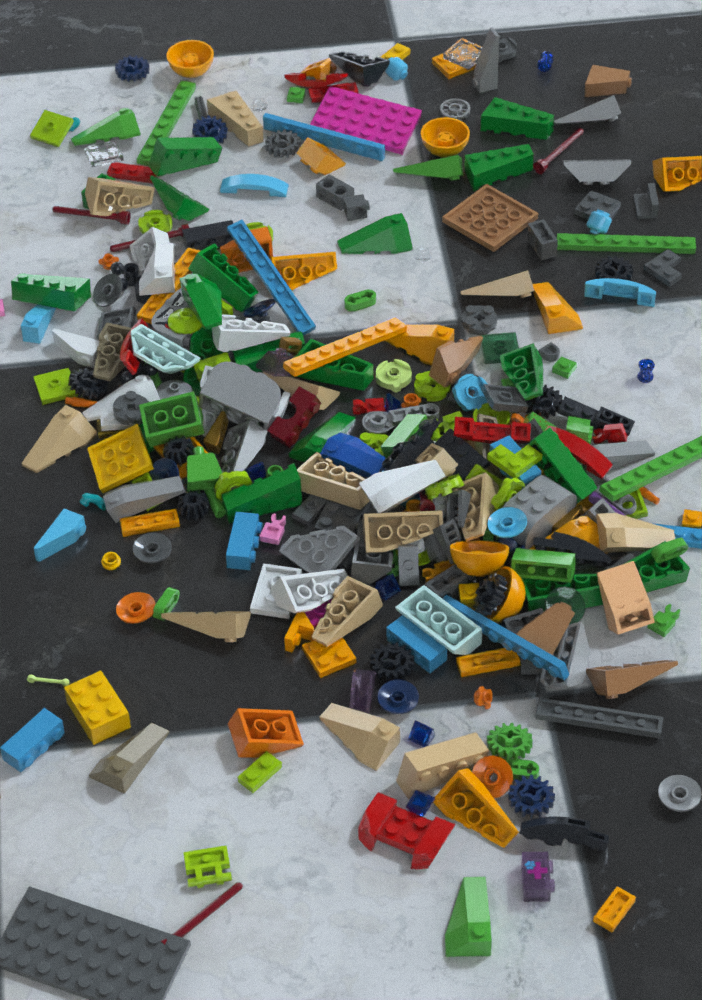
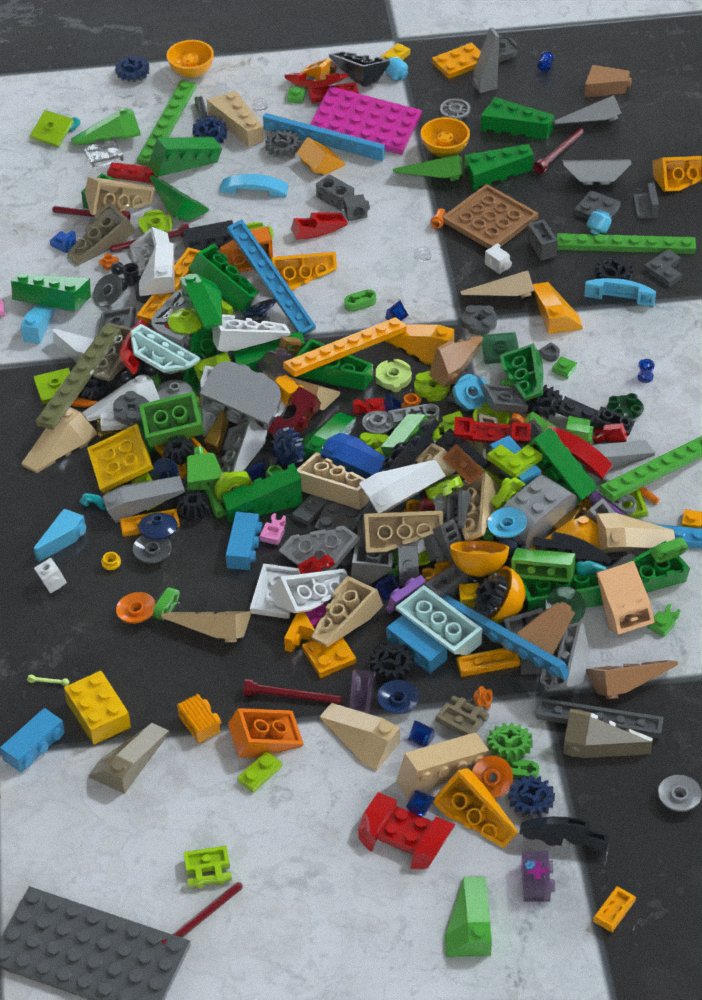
(50, 575): none -> white brick
(63, 241): none -> blue bracket
(78, 377): none -> olive plate
(106, 230): none -> dark tan wedge
(158, 526): none -> dark blue dish
(198, 718): none -> light orange brick
(252, 687): none -> dark red piece
(287, 388): none -> light orange brick
(288, 447): none -> dark blue gear
(314, 565): none -> red plate
(317, 225): none -> red slope
(385, 234): green wedge -> none
(396, 310): none -> clear blue slope
(400, 595): none -> medium lavender plate
(437, 220): none -> orange pin
(460, 721): none -> dark tan plate
(463, 53): clear plate -> none
(463, 464): none -> dark orange plate
(497, 259): none -> white brick
(589, 567): none -> teal arm
(594, 738): none -> dark tan wedge
(626, 405): none -> dark green dish

